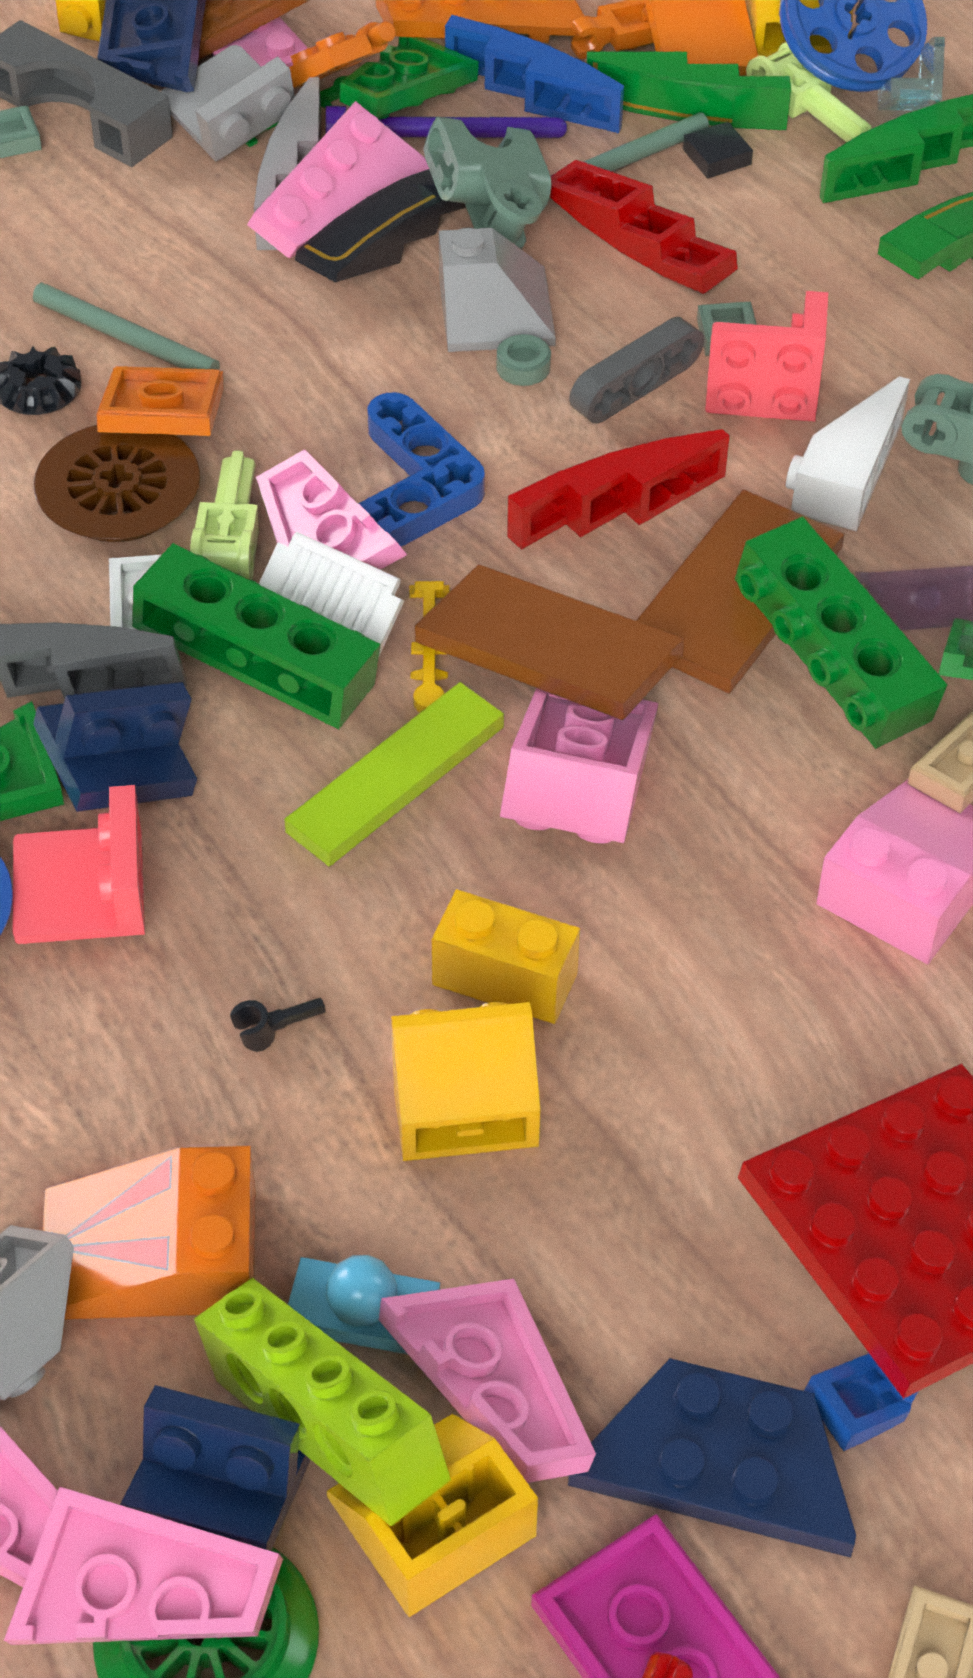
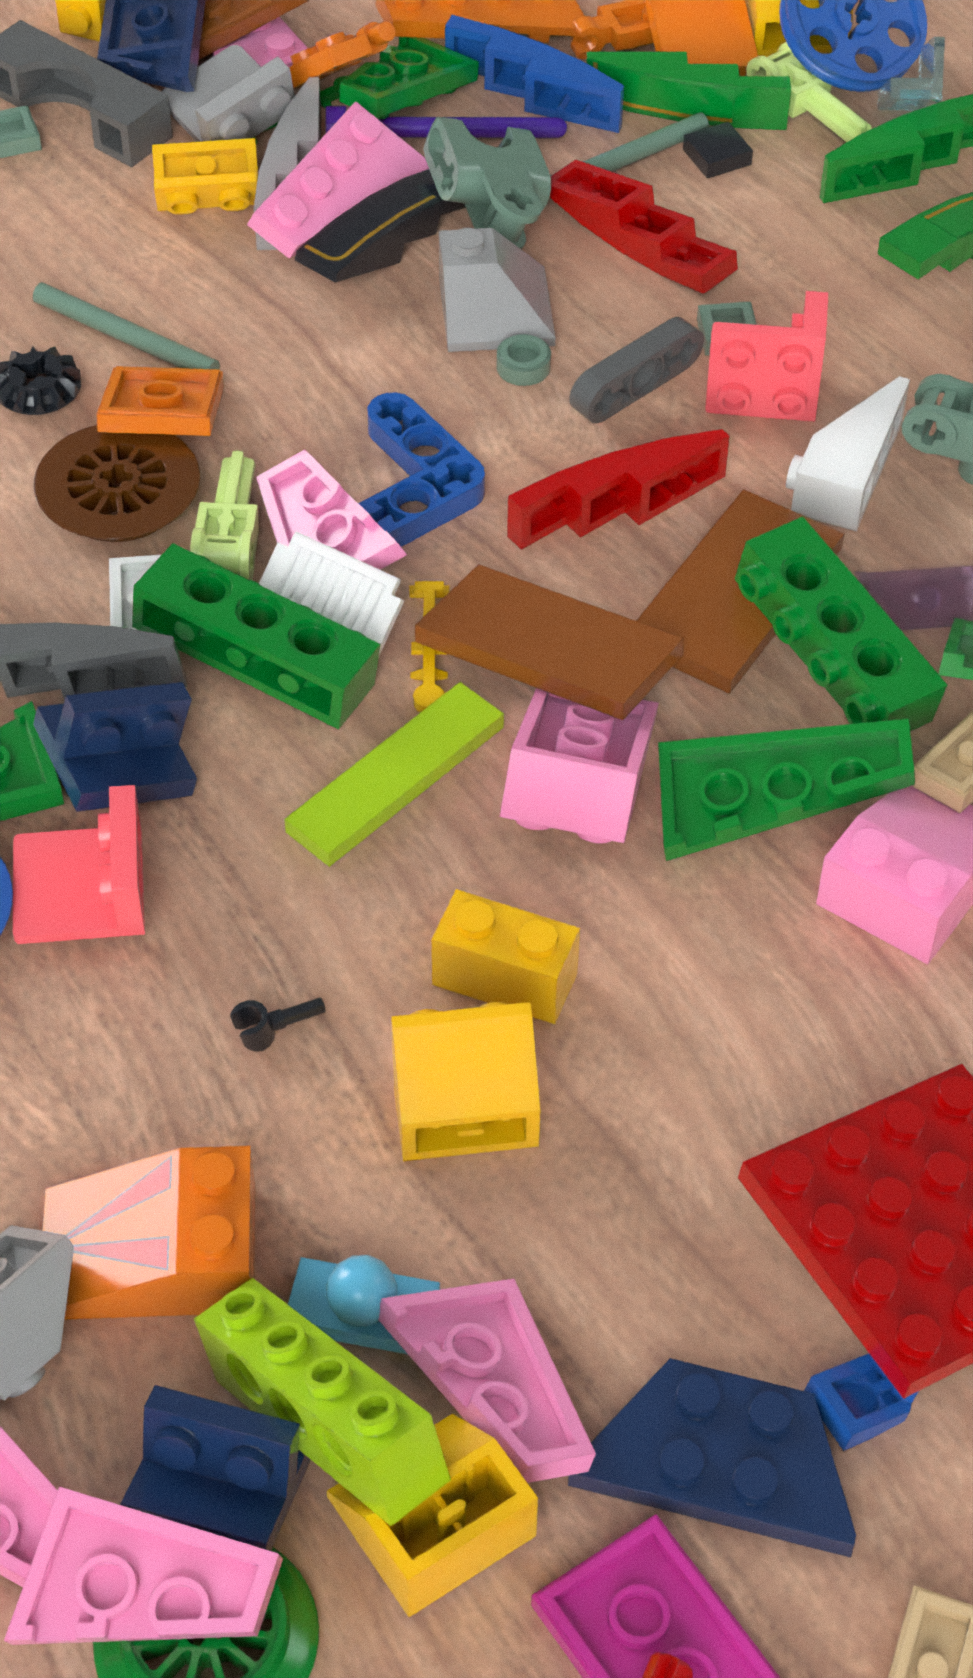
(205, 175): none -> yellow bracket
(763, 780): none -> green wing

